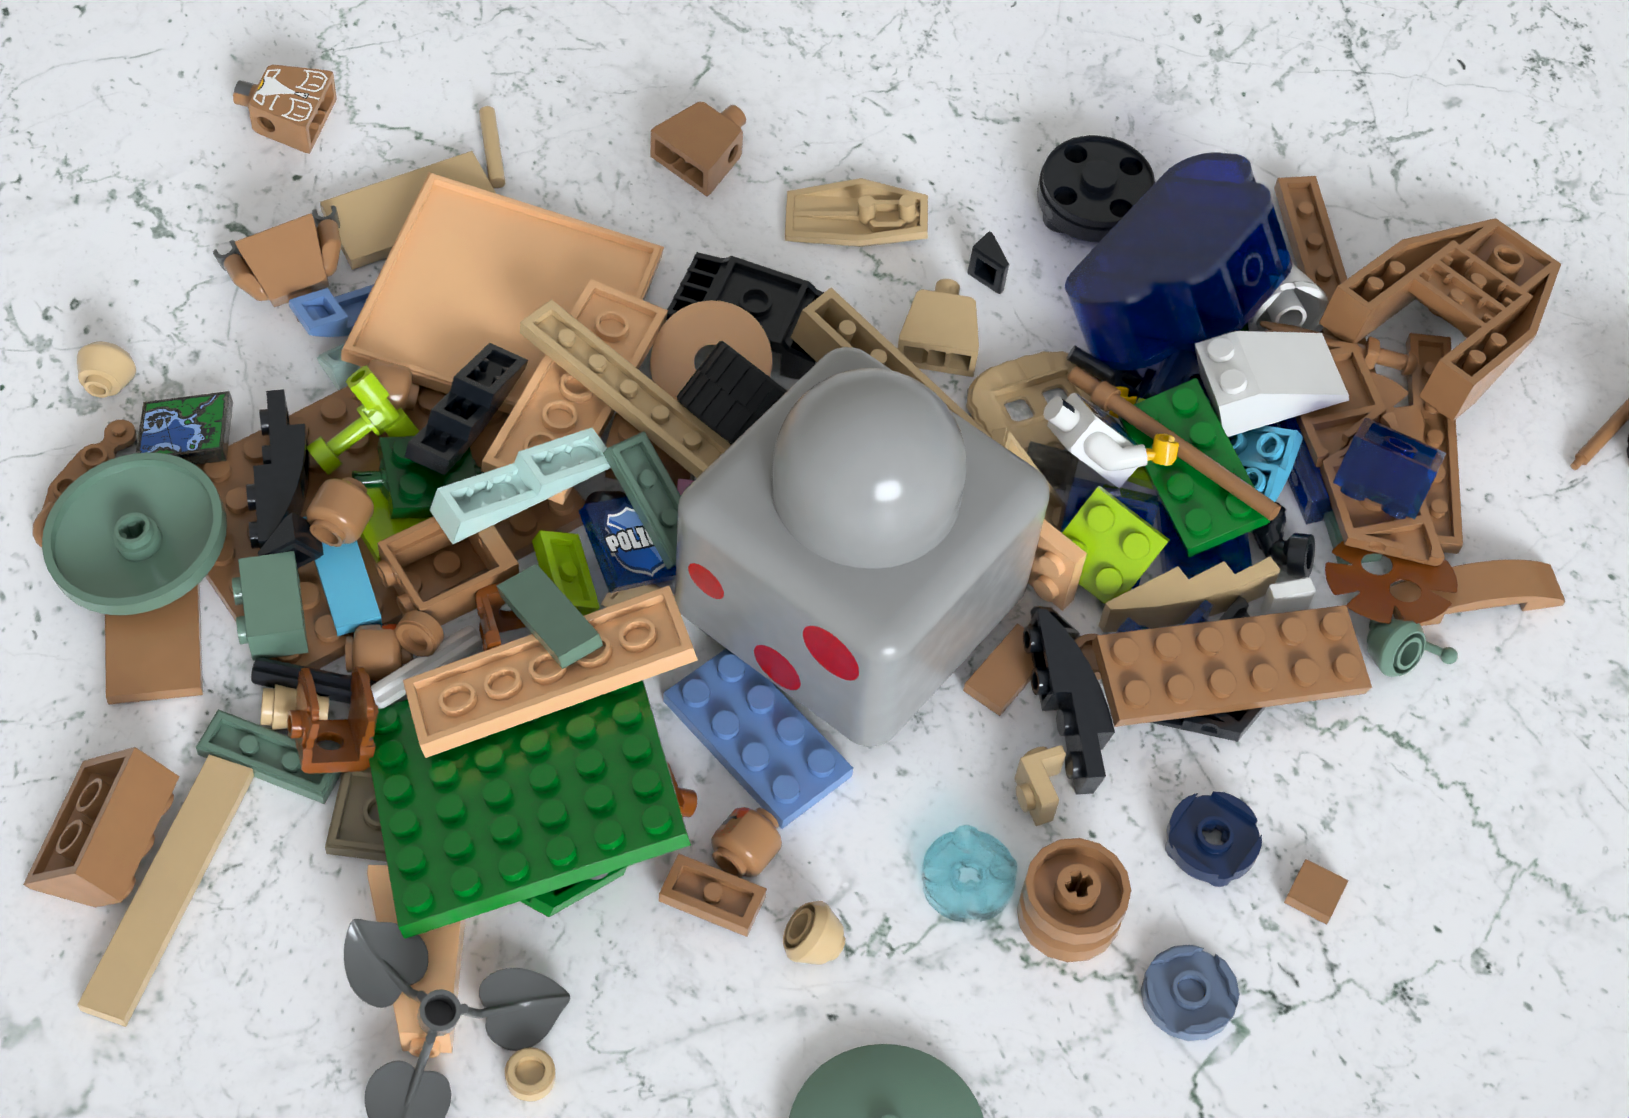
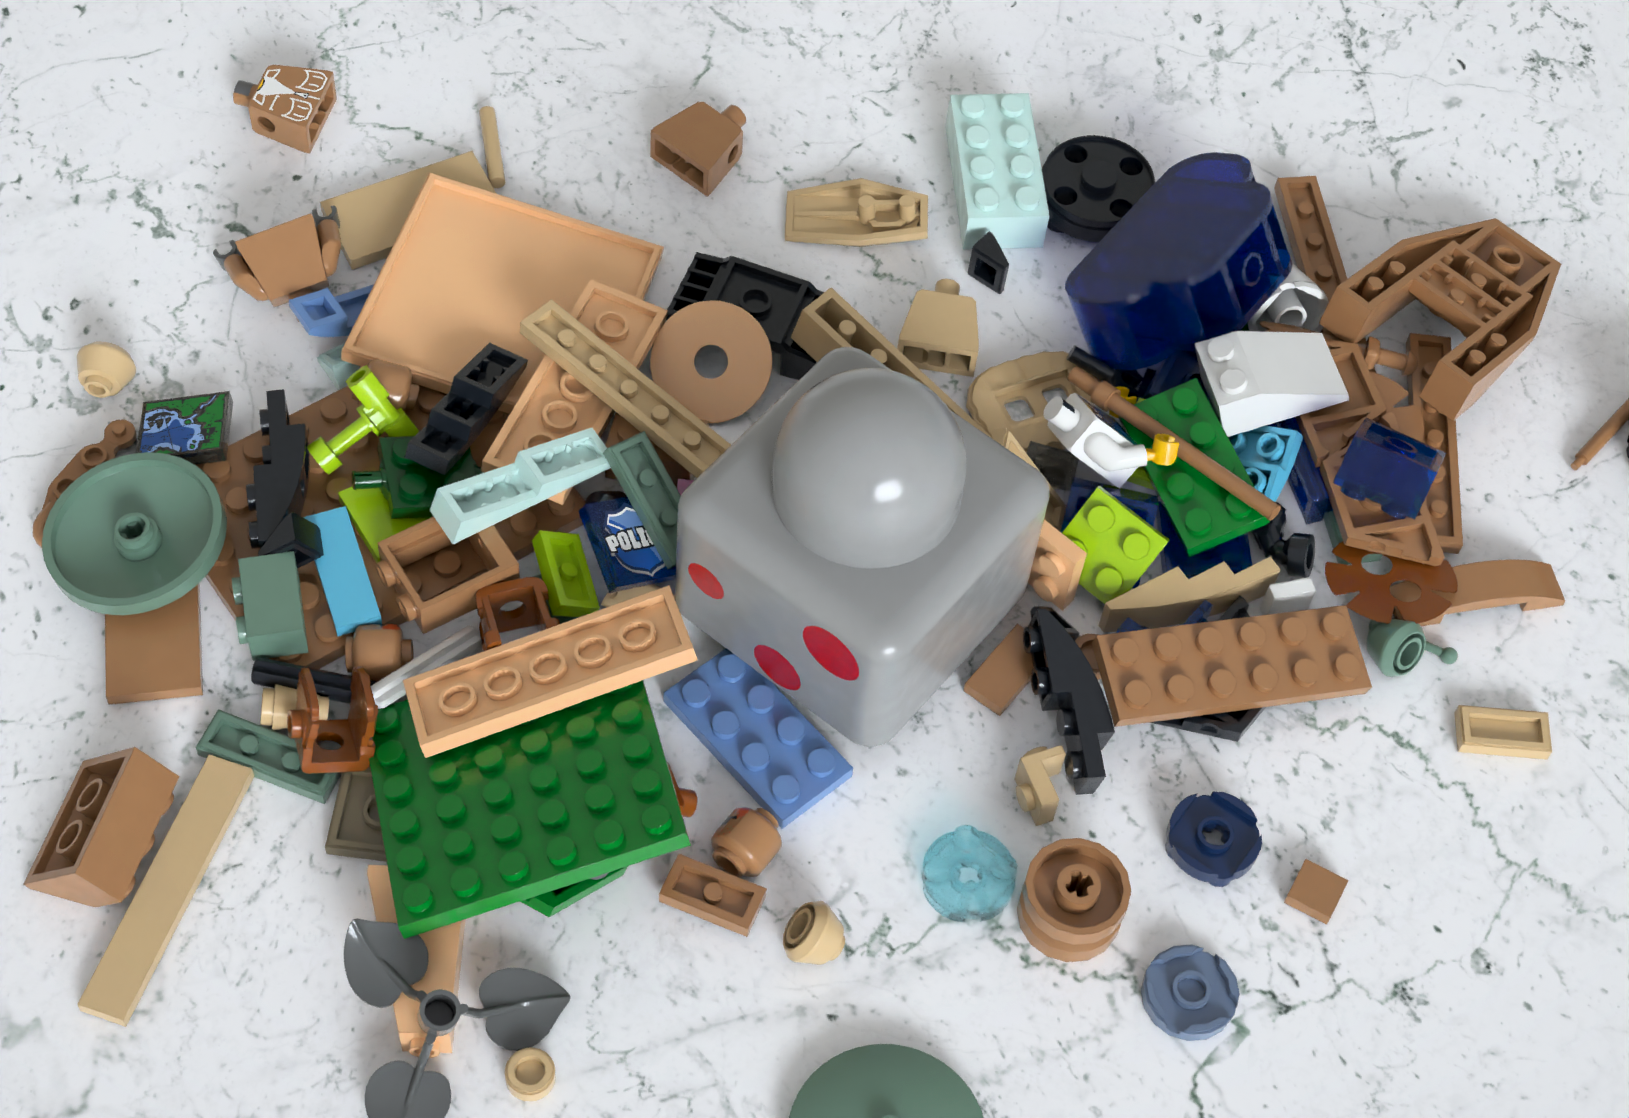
(339, 511): medium nougat head -> none
(419, 633): medium nougat tile -> none
(550, 616): sand green tile -> none
(729, 392): black tyre -> none
(996, 170): none -> light aqua brick
(1503, 732): none -> tan tile

